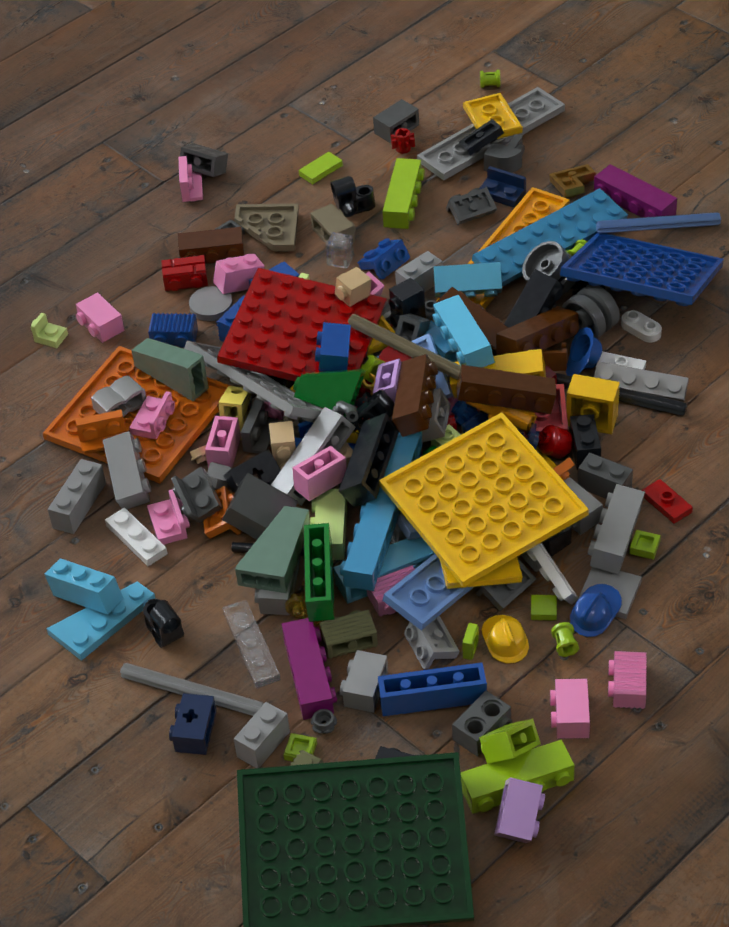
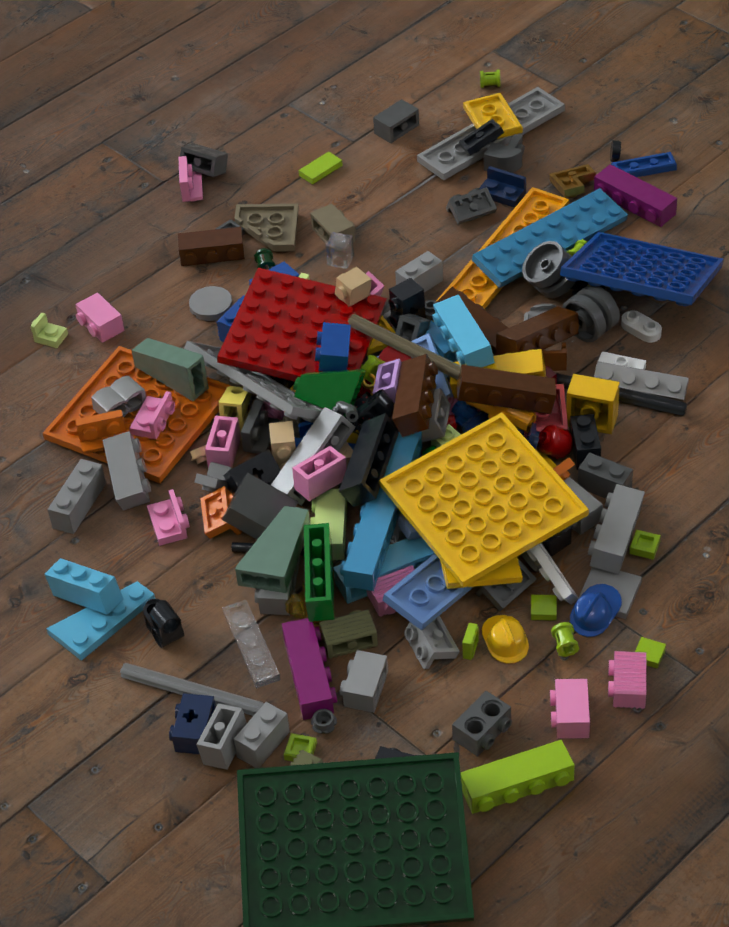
(136, 536): white plate -> none
(173, 328): blue brick -> none
(184, 273): red brick -> none
(197, 495): dark grey bracket -> none
(217, 740): none -> light grey brick
(235, 272): bright pink brick -> none
(268, 255): none -> dark green bush
(350, 198): black piece -> none
(385, 258): blue bracket -> none
(402, 140): red gear -> none
(403, 193): lime brick -> none
(431, 689): blue brick -> none
(469, 279): medium azure brick -> none
(509, 741): lime brick -> none
(519, 810): lavender brick -> none
(536, 298): black brick -> none
(584, 352): blue piece -> none
(615, 150): none -> black tile
(648, 164): none -> blue tile
(653, 649): none -> lime tile
(656, 223): medium blue axle -> none
(667, 501): red plate -> none

